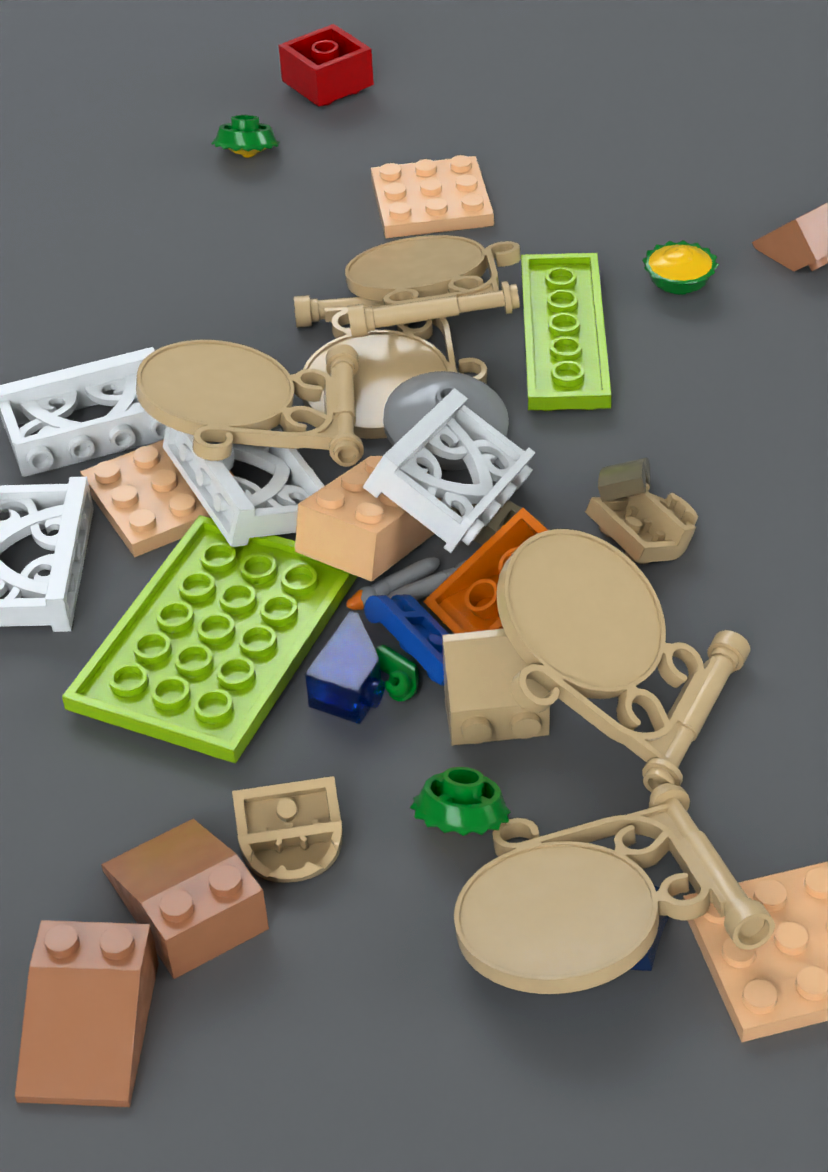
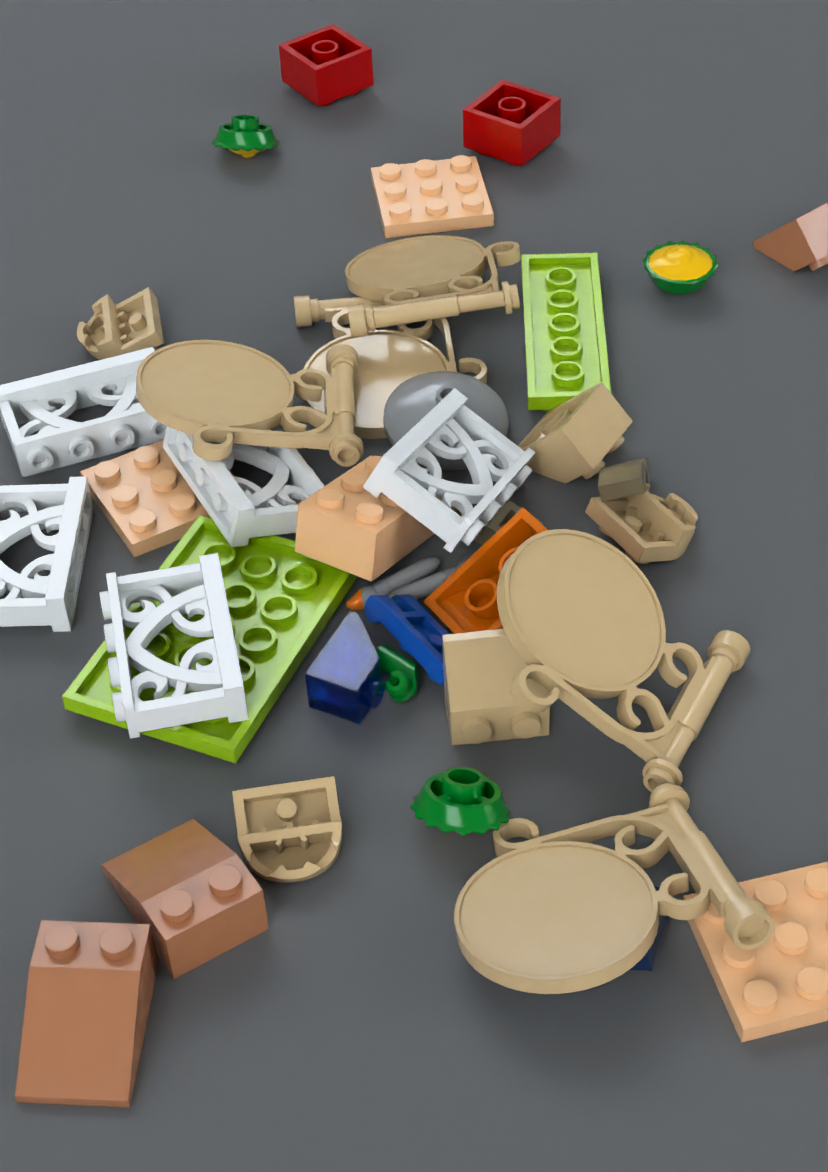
(122, 326): none -> tan slope
(216, 687): none -> white fence
(511, 122): none -> red brick
(577, 435): none -> tan slope

